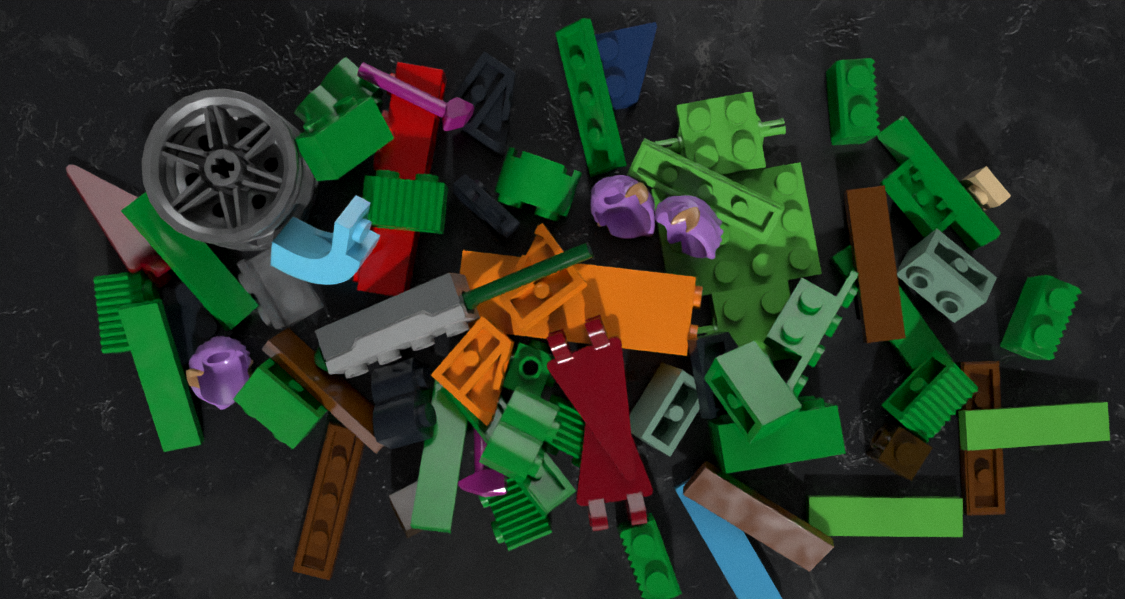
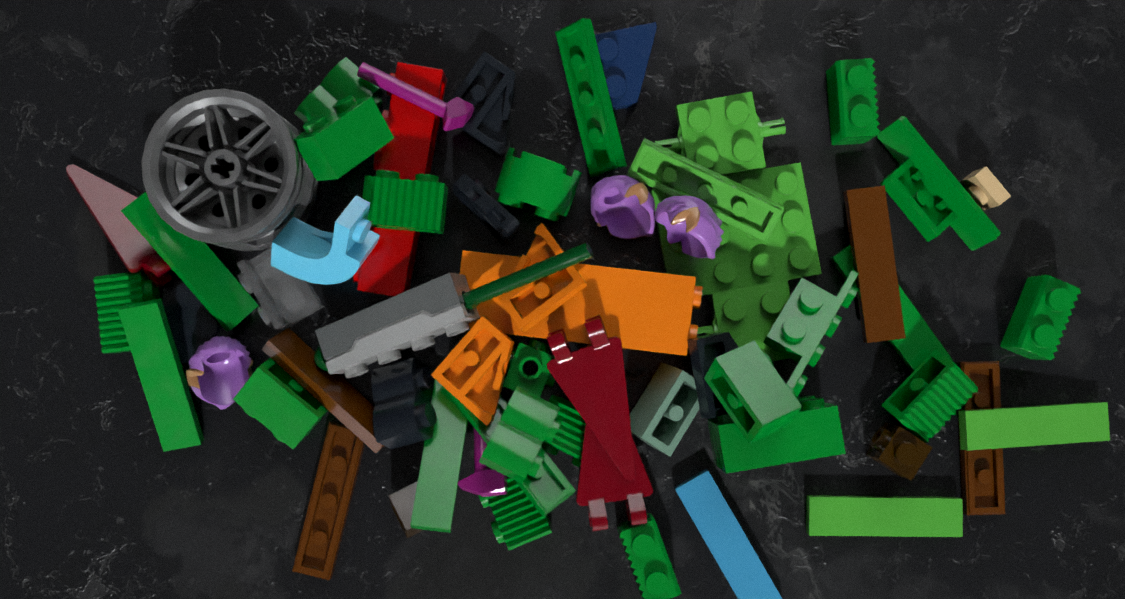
(758, 516): reddish brown tile -> none
(946, 276): sand green brick -> none

